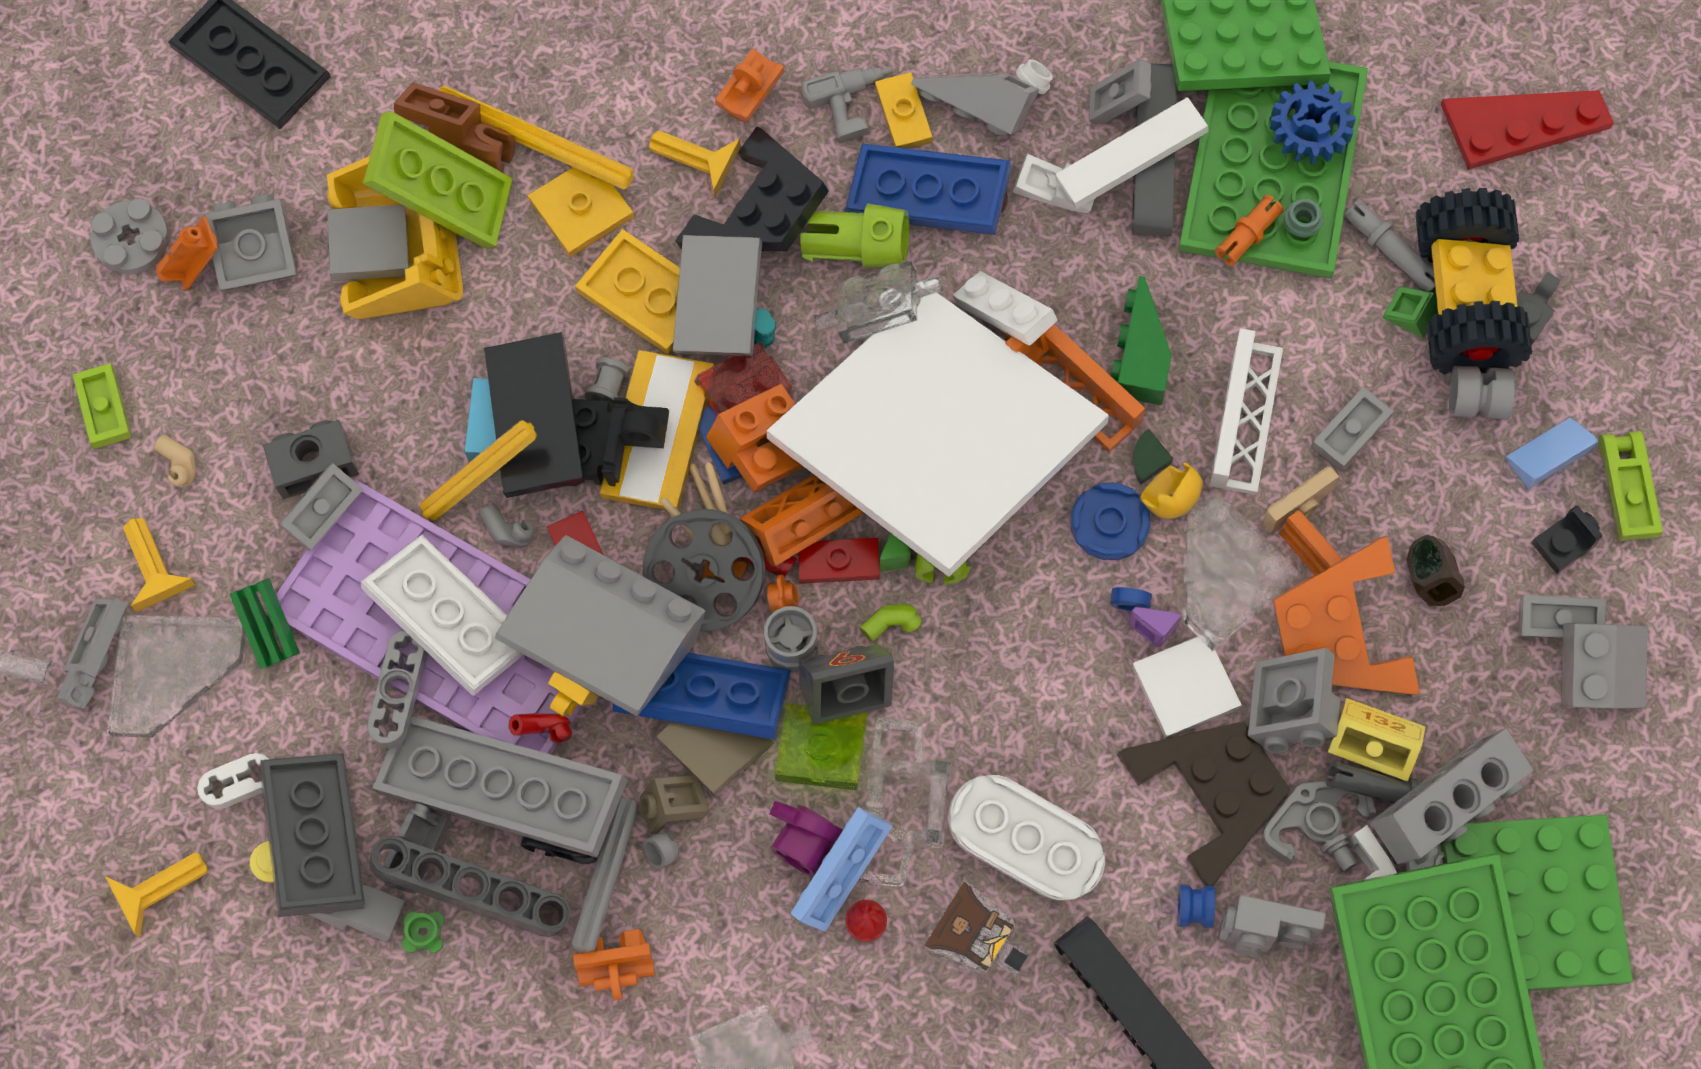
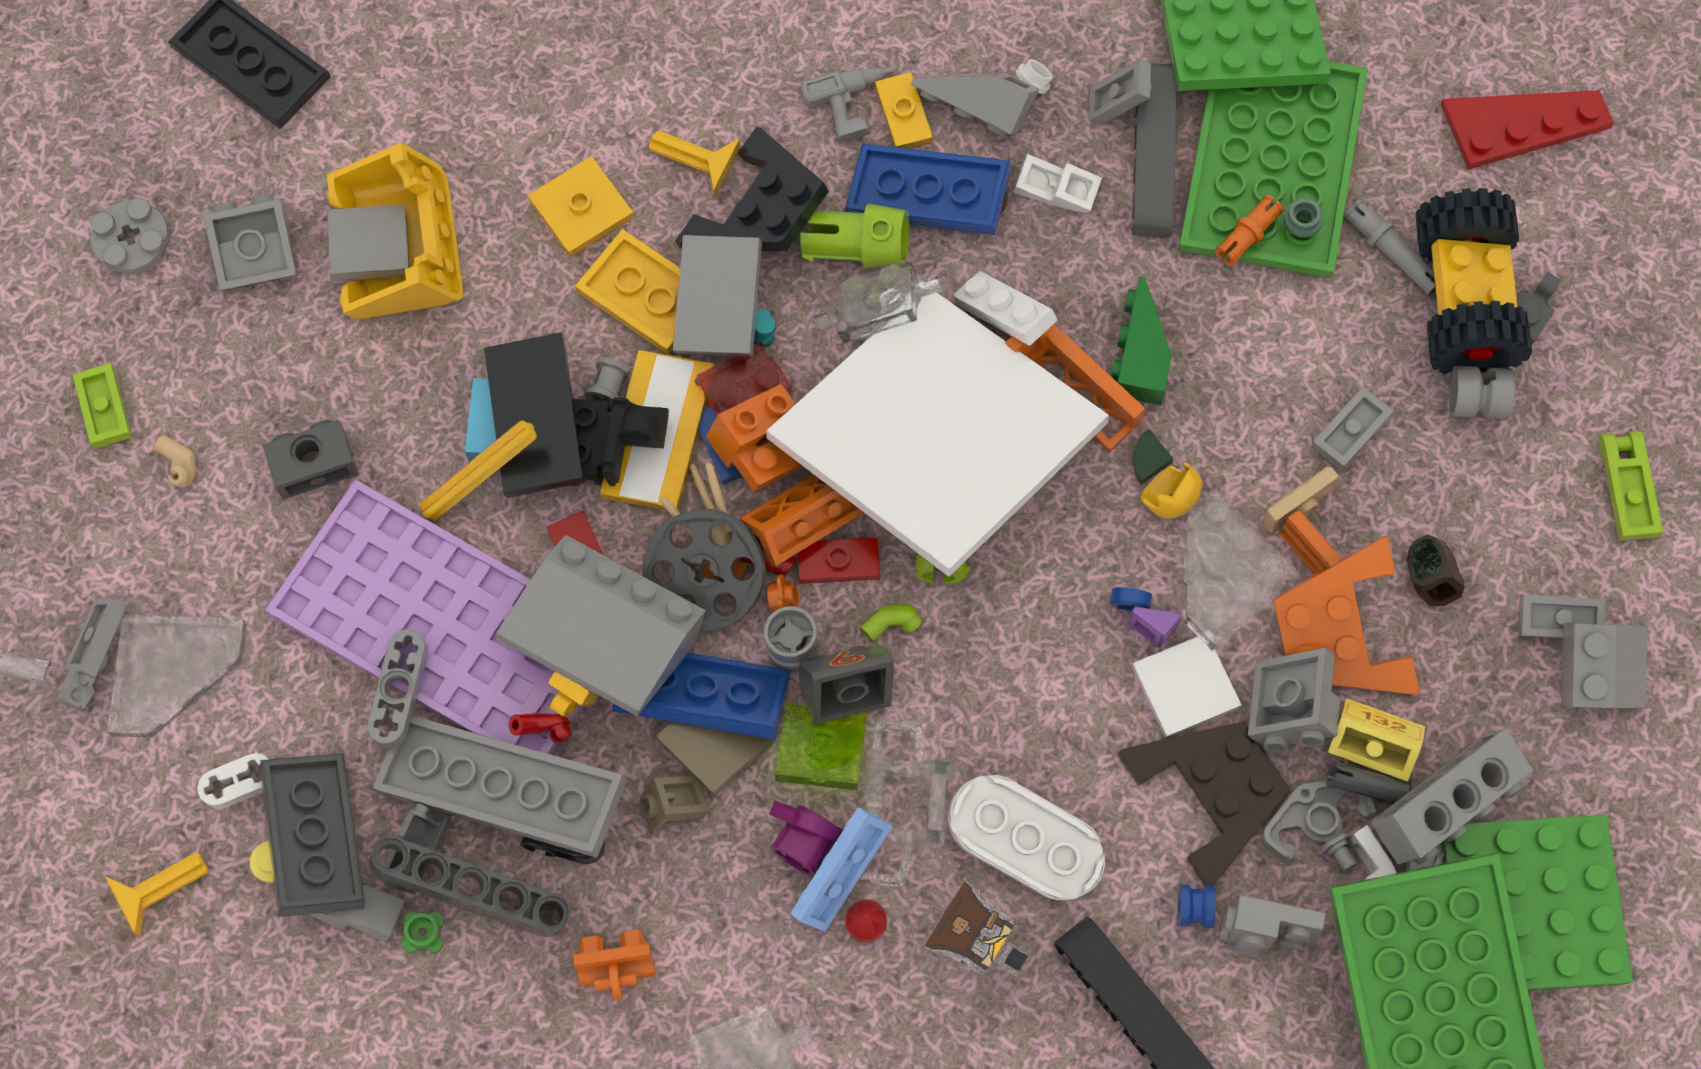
(158, 582): yellow piece -> none
(188, 254): orange hinge -> none
(258, 625): green tile -> none
(320, 506): light grey plate -> none
(437, 180): lime plate -> none
(443, 613): white tile -> none
(456, 123): dark orange plate -> none
(506, 533): light grey arm -> none
(552, 144): yellow axle -> none
(604, 877): light grey axle -> none
(664, 846): light grey hinge -> none
(749, 86): orange hips -> none
(895, 555): bright green slope -> none
(1110, 535): blue tile -> none
(1131, 153): white tile -> none
(1232, 410): white fence -> none
(1313, 119): blue gear -> none
(1412, 310): bright green slope -> none
(1551, 452): light blue slope -> none
(1568, 539): black bracket -> none

